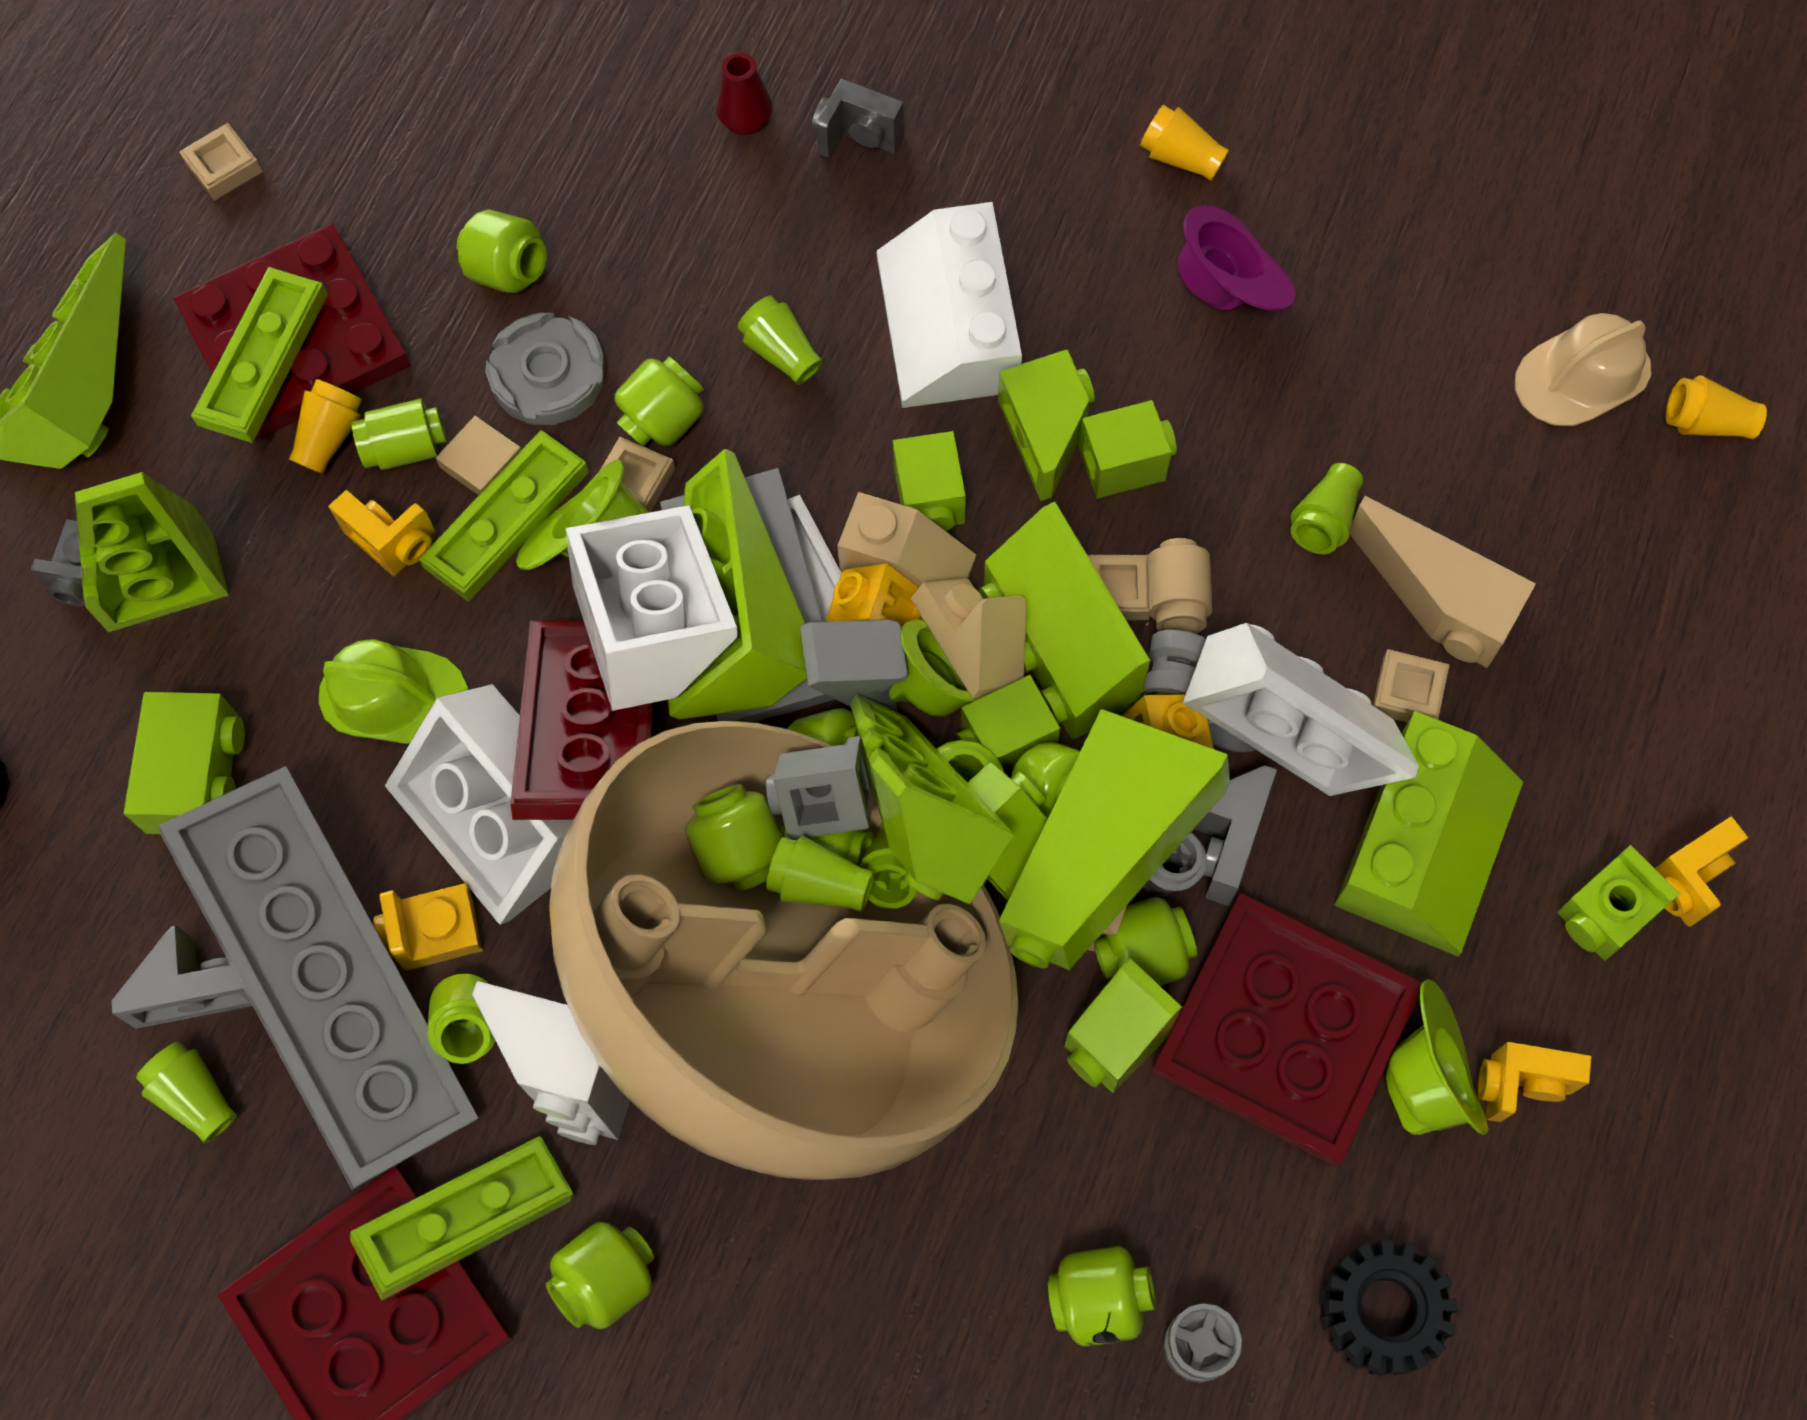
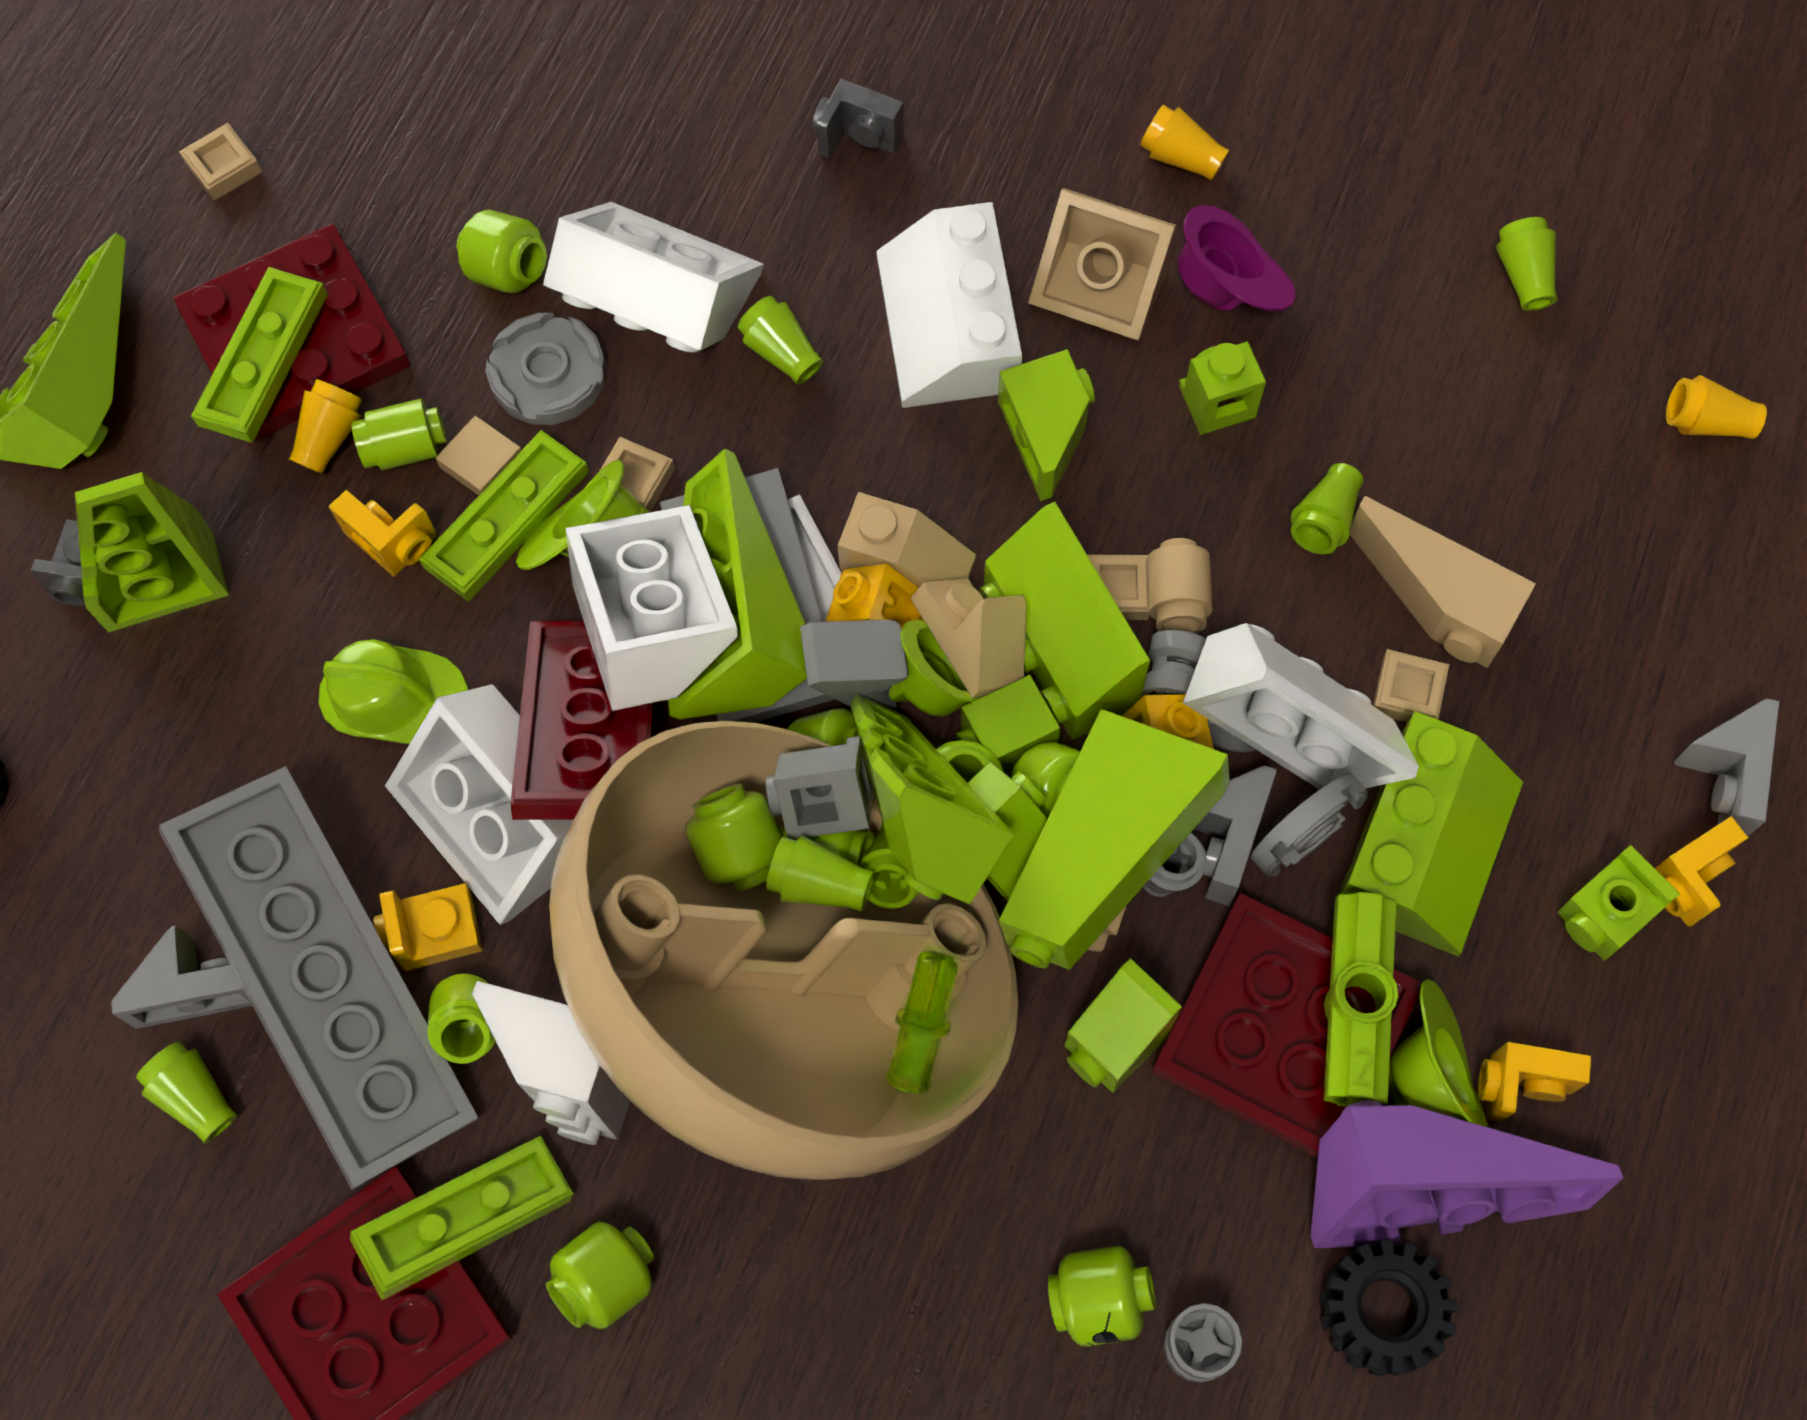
(181, 756): lime brick -> none
(650, 275): none -> white slope
(659, 402): lime head -> none
(742, 97): dark red cone -> none
(922, 1022): none -> clear neon green axle
(930, 477): lime brick -> none
(1103, 264): none -> tan slope
(1126, 448): lime brick -> none
(1153, 937): lime head -> none
(1219, 375): none -> lime brick
(1308, 825): none -> light grey tile
(1361, 958): none -> lime piece
(1421, 1167): none -> medium lavender wedge
(1529, 259): none -> lime cone
(1584, 371): tan piece -> none
(1743, 759): none -> light grey slope

